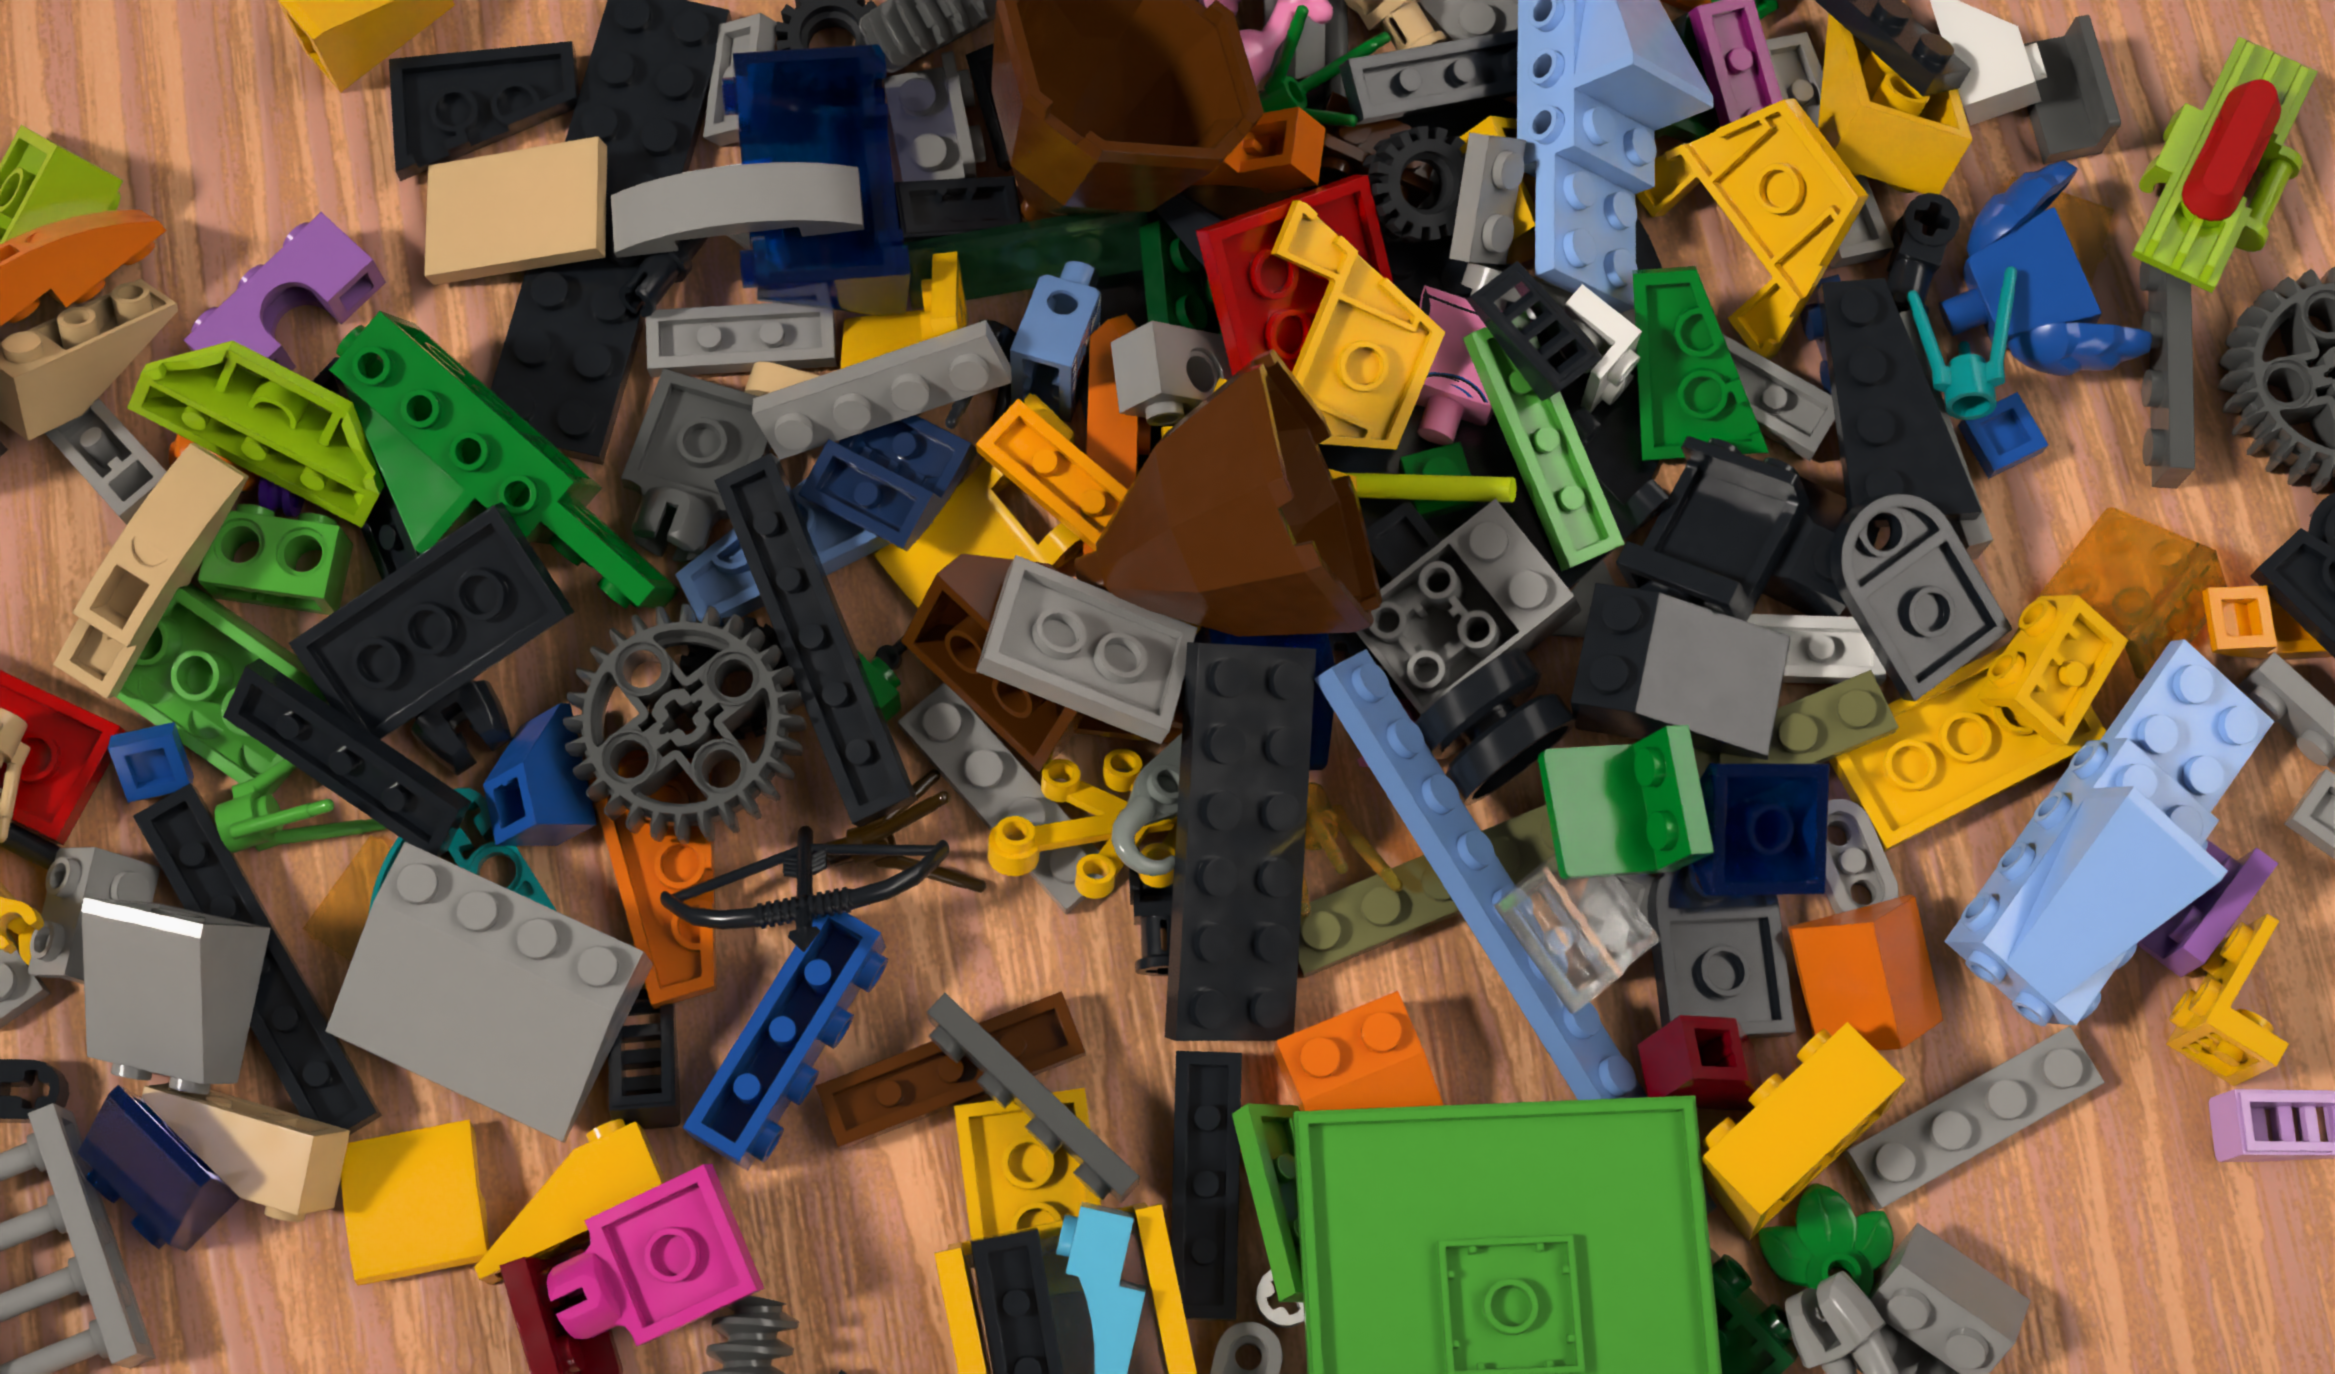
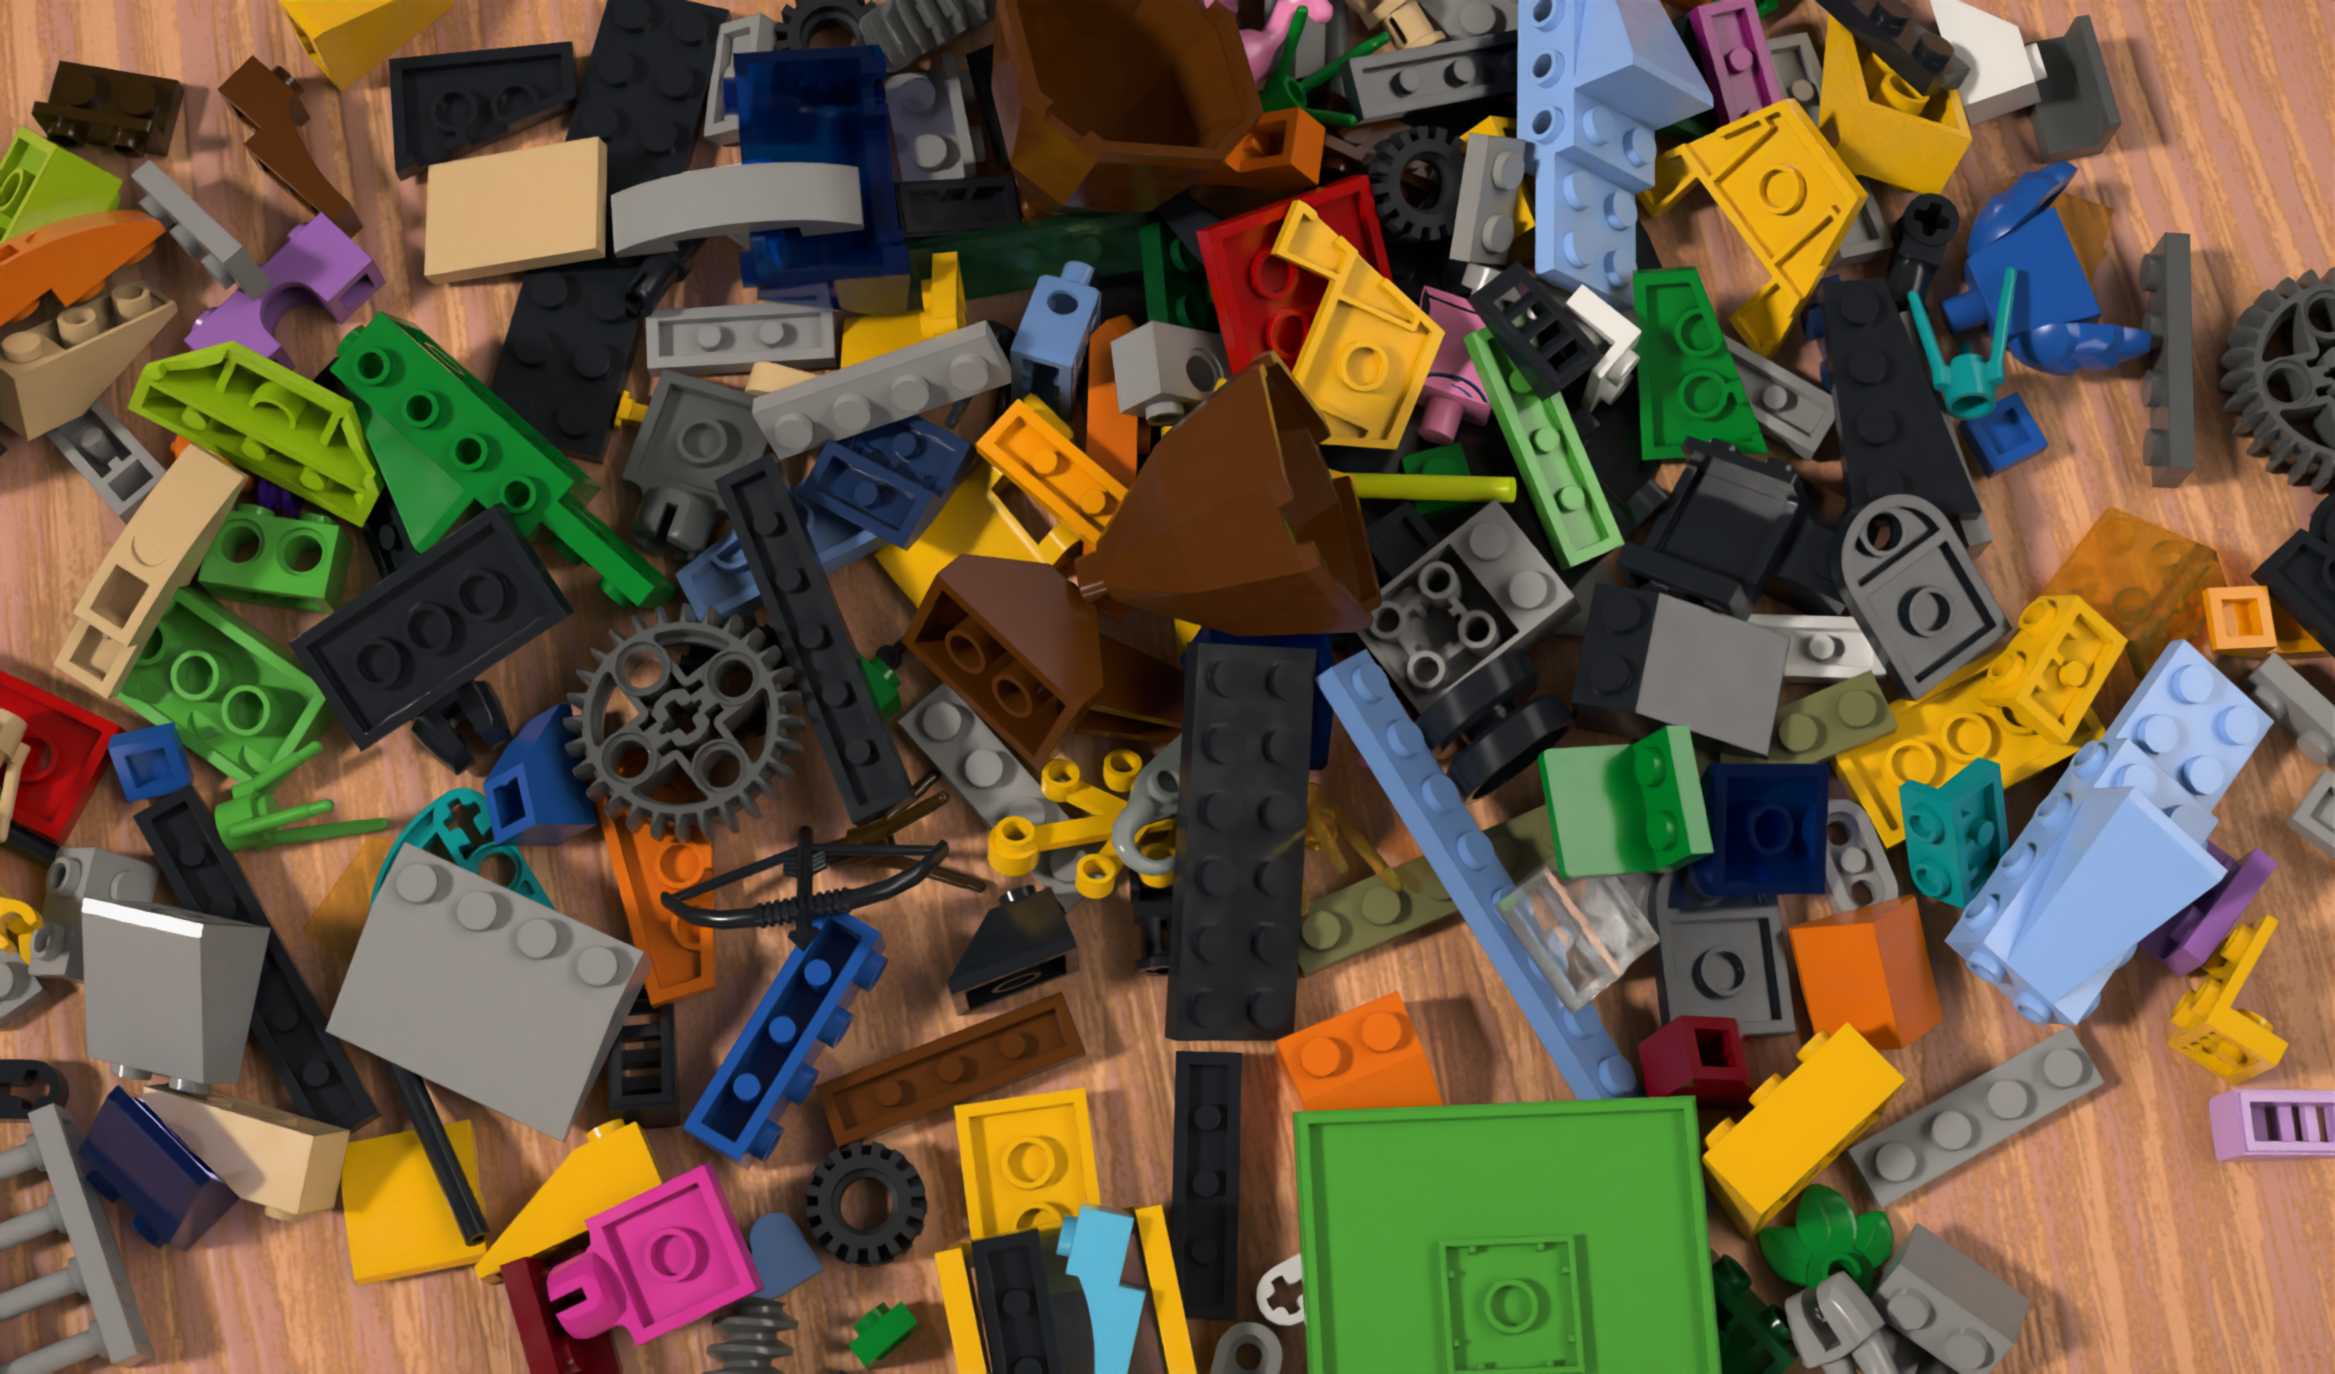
(110, 109): none -> dark brown bracket
(199, 232): none -> light grey plate
(272, 110): none -> reddish brown slope
(346, 758): black plate -> none
(441, 1155): none -> black piece
(629, 412): none -> yellow piece
(781, 1255): none -> medium blue tile
(831, 1182): none -> black tyre
(882, 1332): none -> green plate
(1014, 950): none -> black slope
(1050, 1120): dark grey plate -> none
(1086, 649): light grey plate -> none
(1269, 1161): bright green plate -> none
(1955, 832): none -> teal bracket
(2212, 160): lime piece -> none

